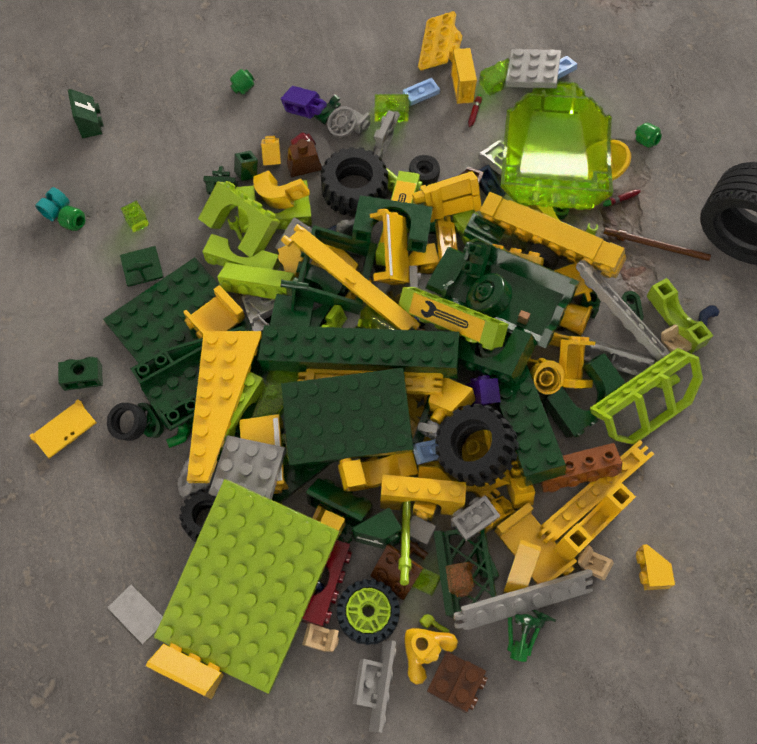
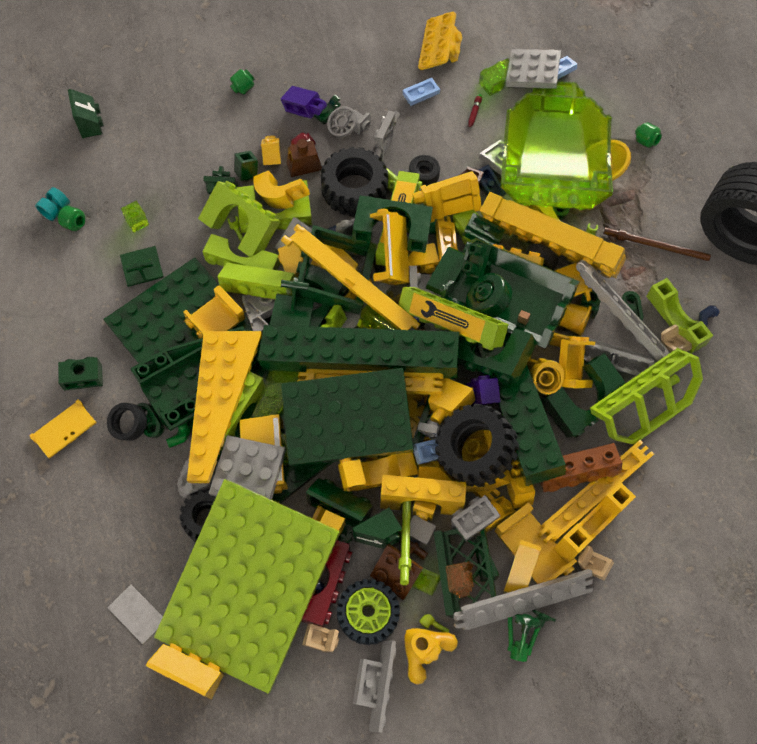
(391, 102): clear neon green brick -> none
(457, 682): reddish brown plate -> none
(463, 75): yellow window -> none
(611, 201): dark red piece -> none
(655, 570): yellow slope -> none

